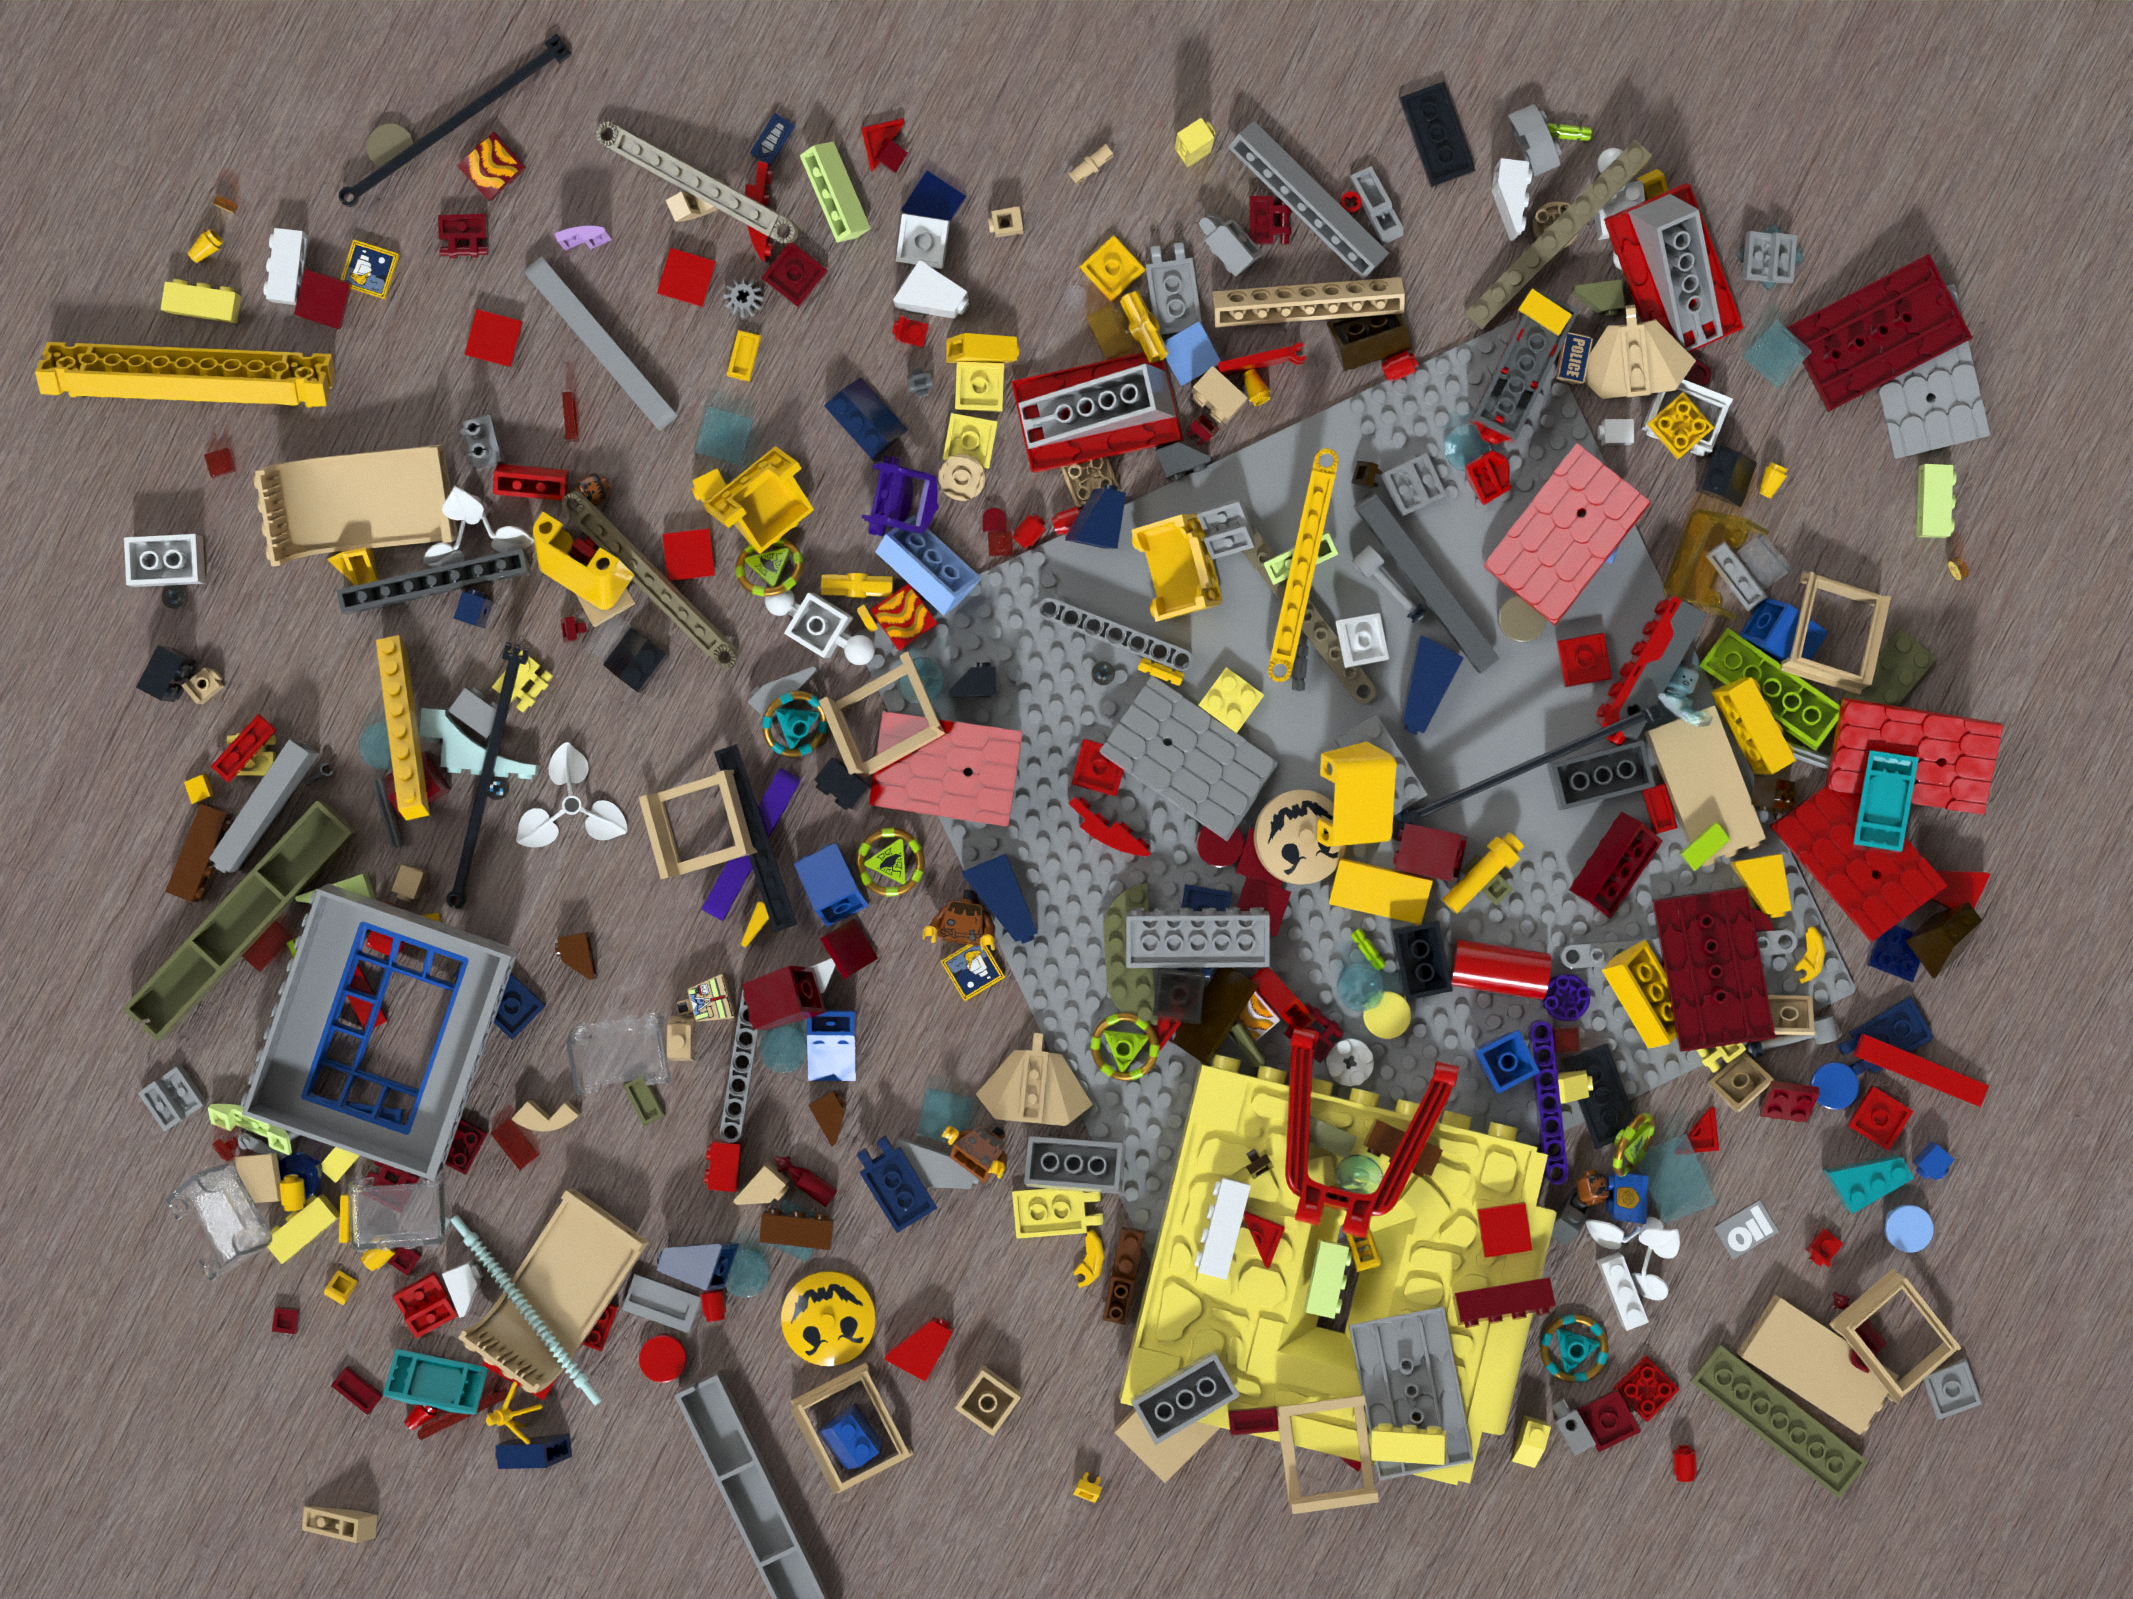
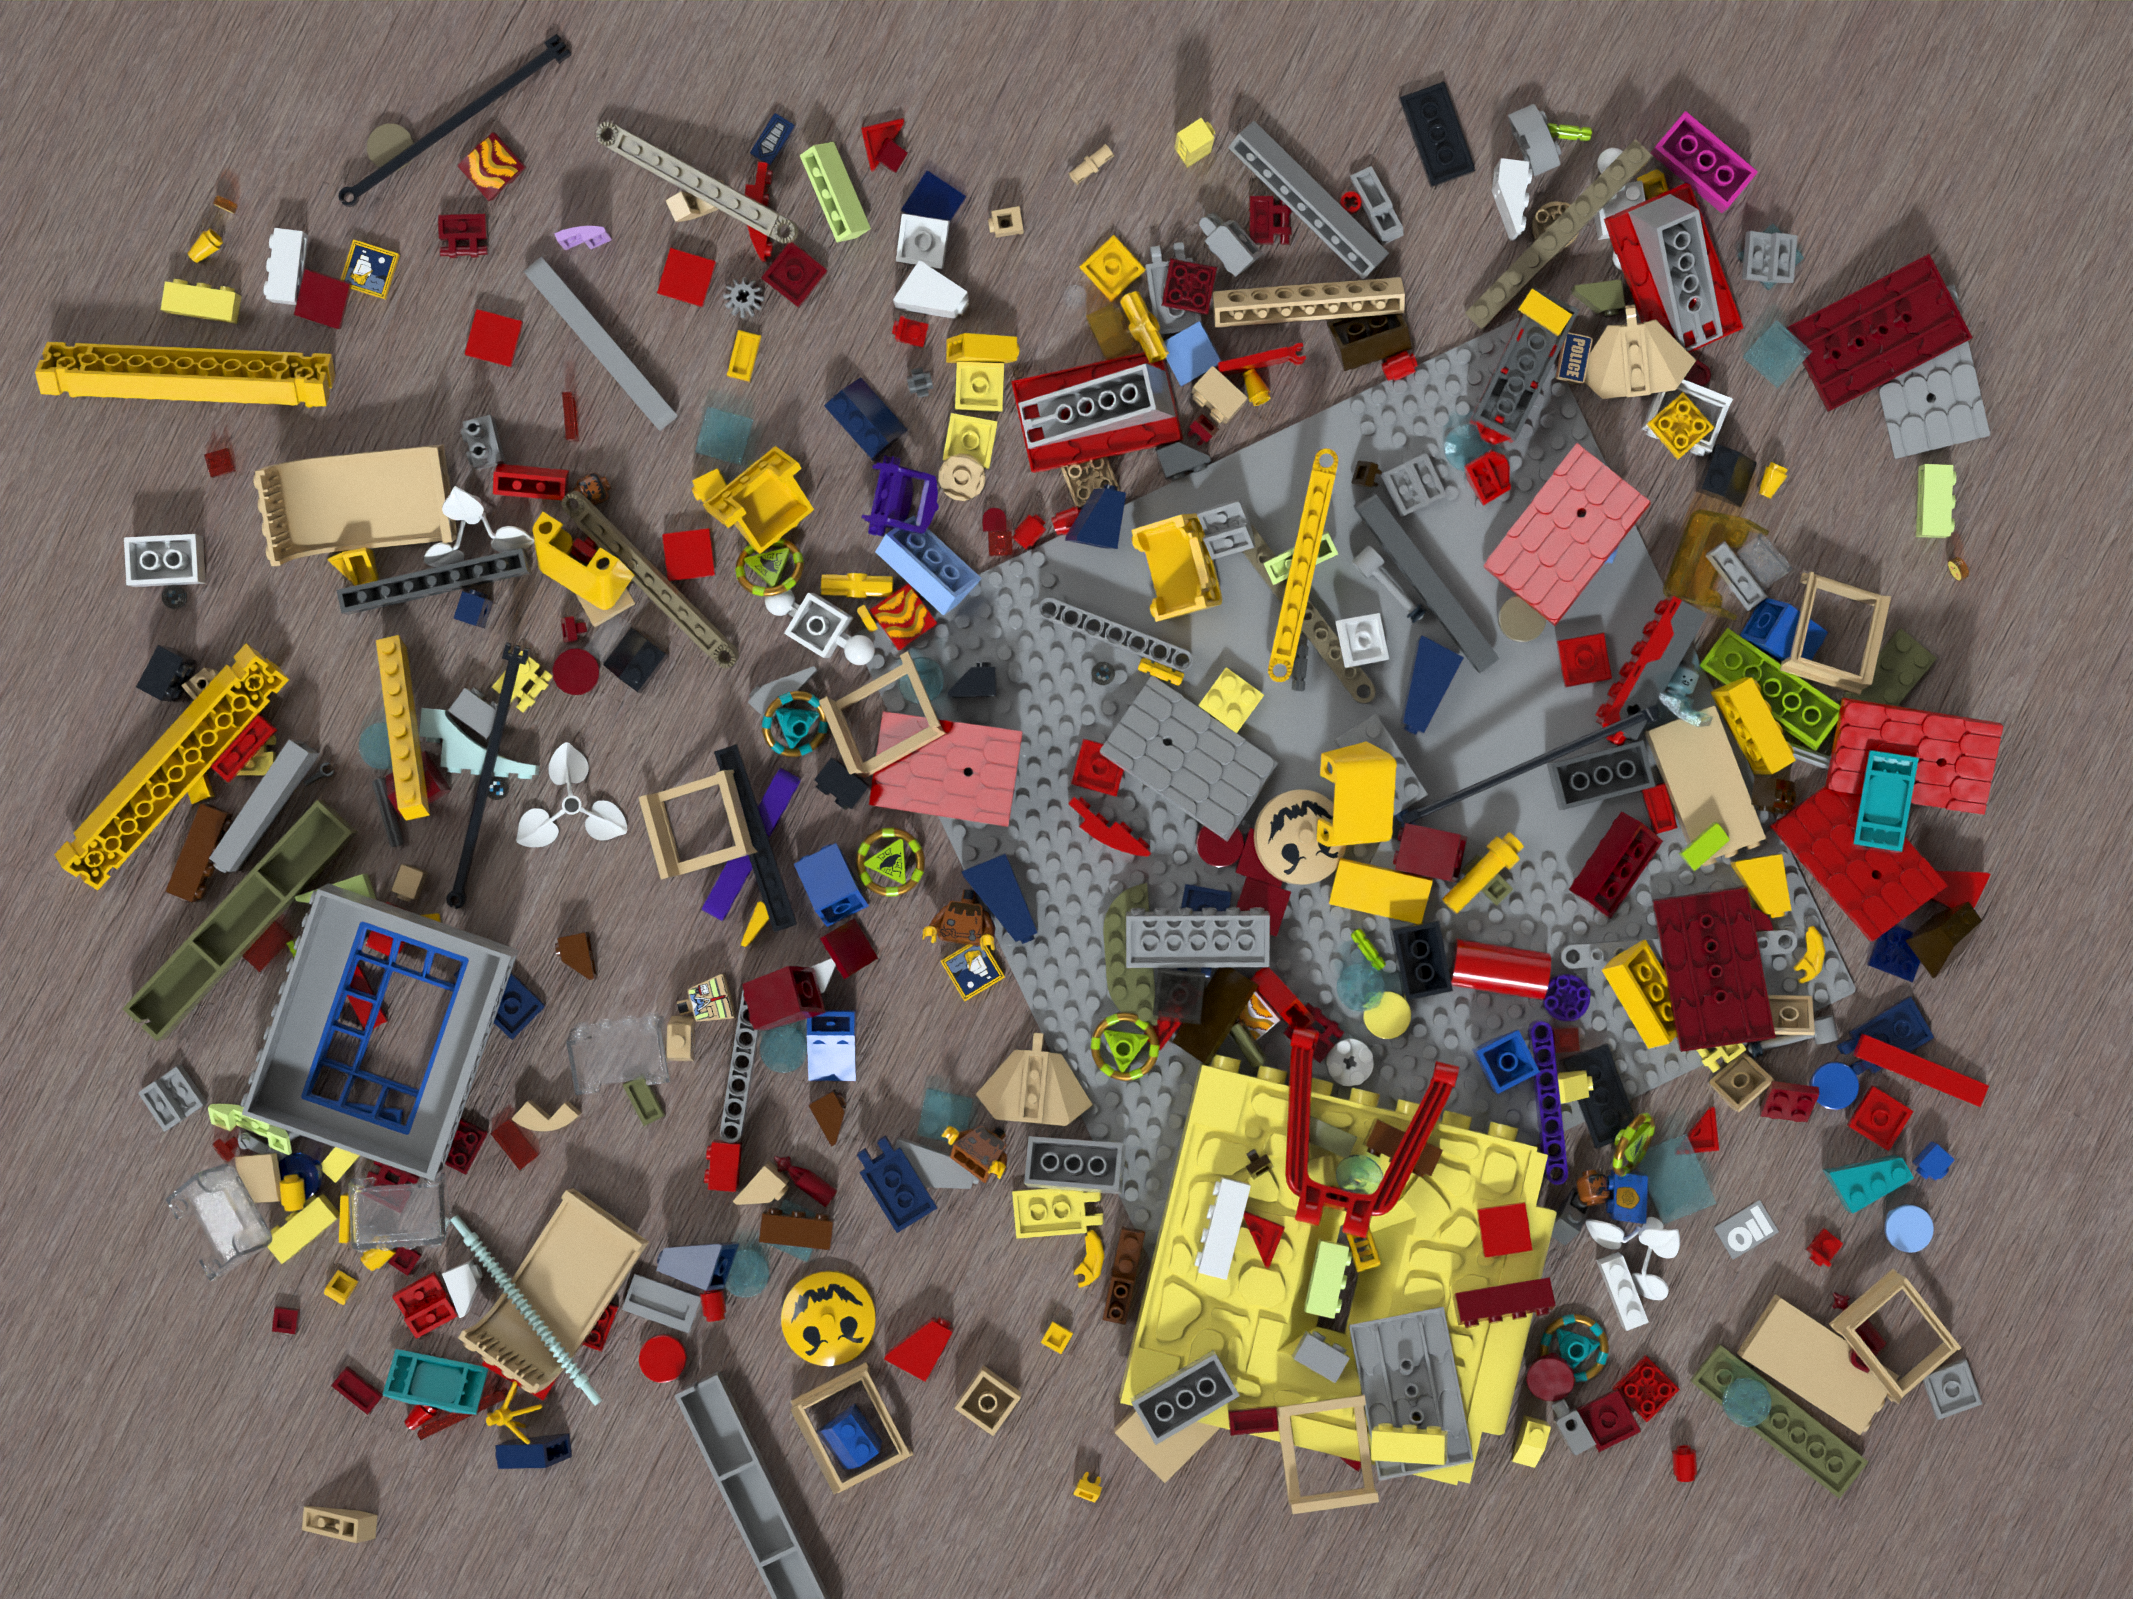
(171, 767): none -> yellow brick
(576, 672): none -> dark red tile
(1056, 1337): none -> yellow plate
(1189, 286): none -> dark red tile
(1321, 1356): none -> light grey brick
(1550, 1377): none -> dark red tile
(1616, 432): white brick -> none
(1724, 171): none -> dark pink brick
(1746, 1402): none -> clear light blue tile

